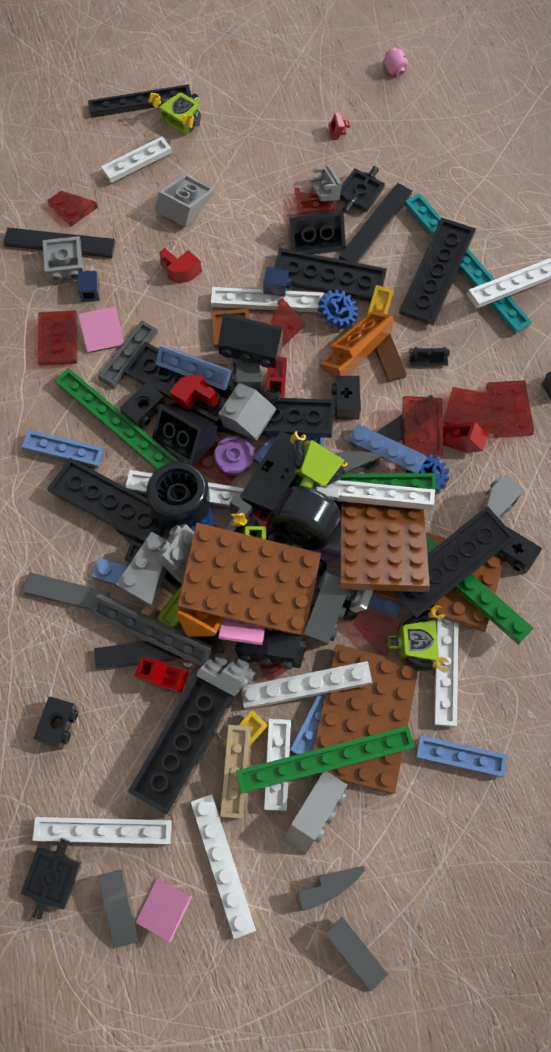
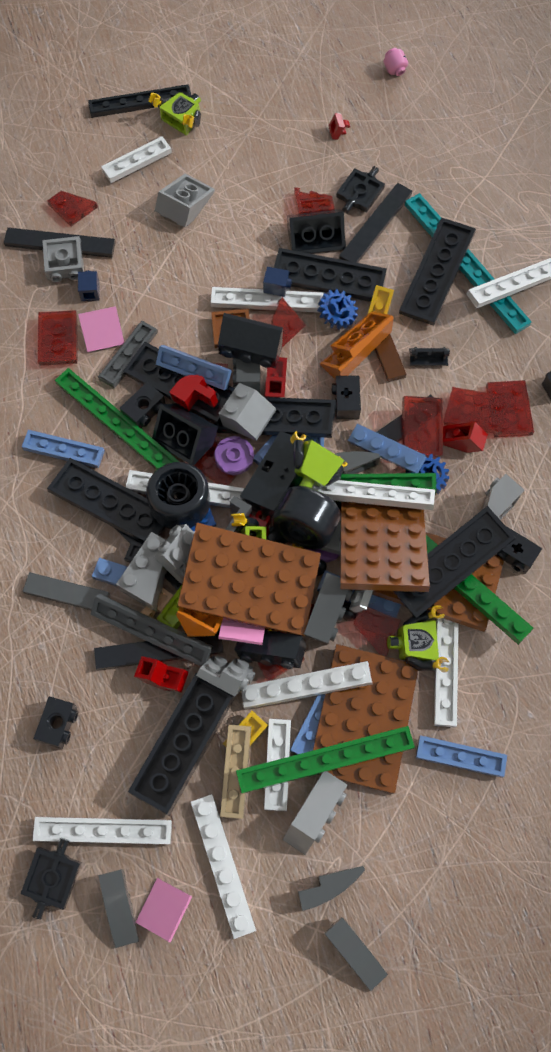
(181, 269): red brick -> none
(271, 395): black hinge -> none
(327, 184): light grey hinge -> none
(330, 492): white plate -> none

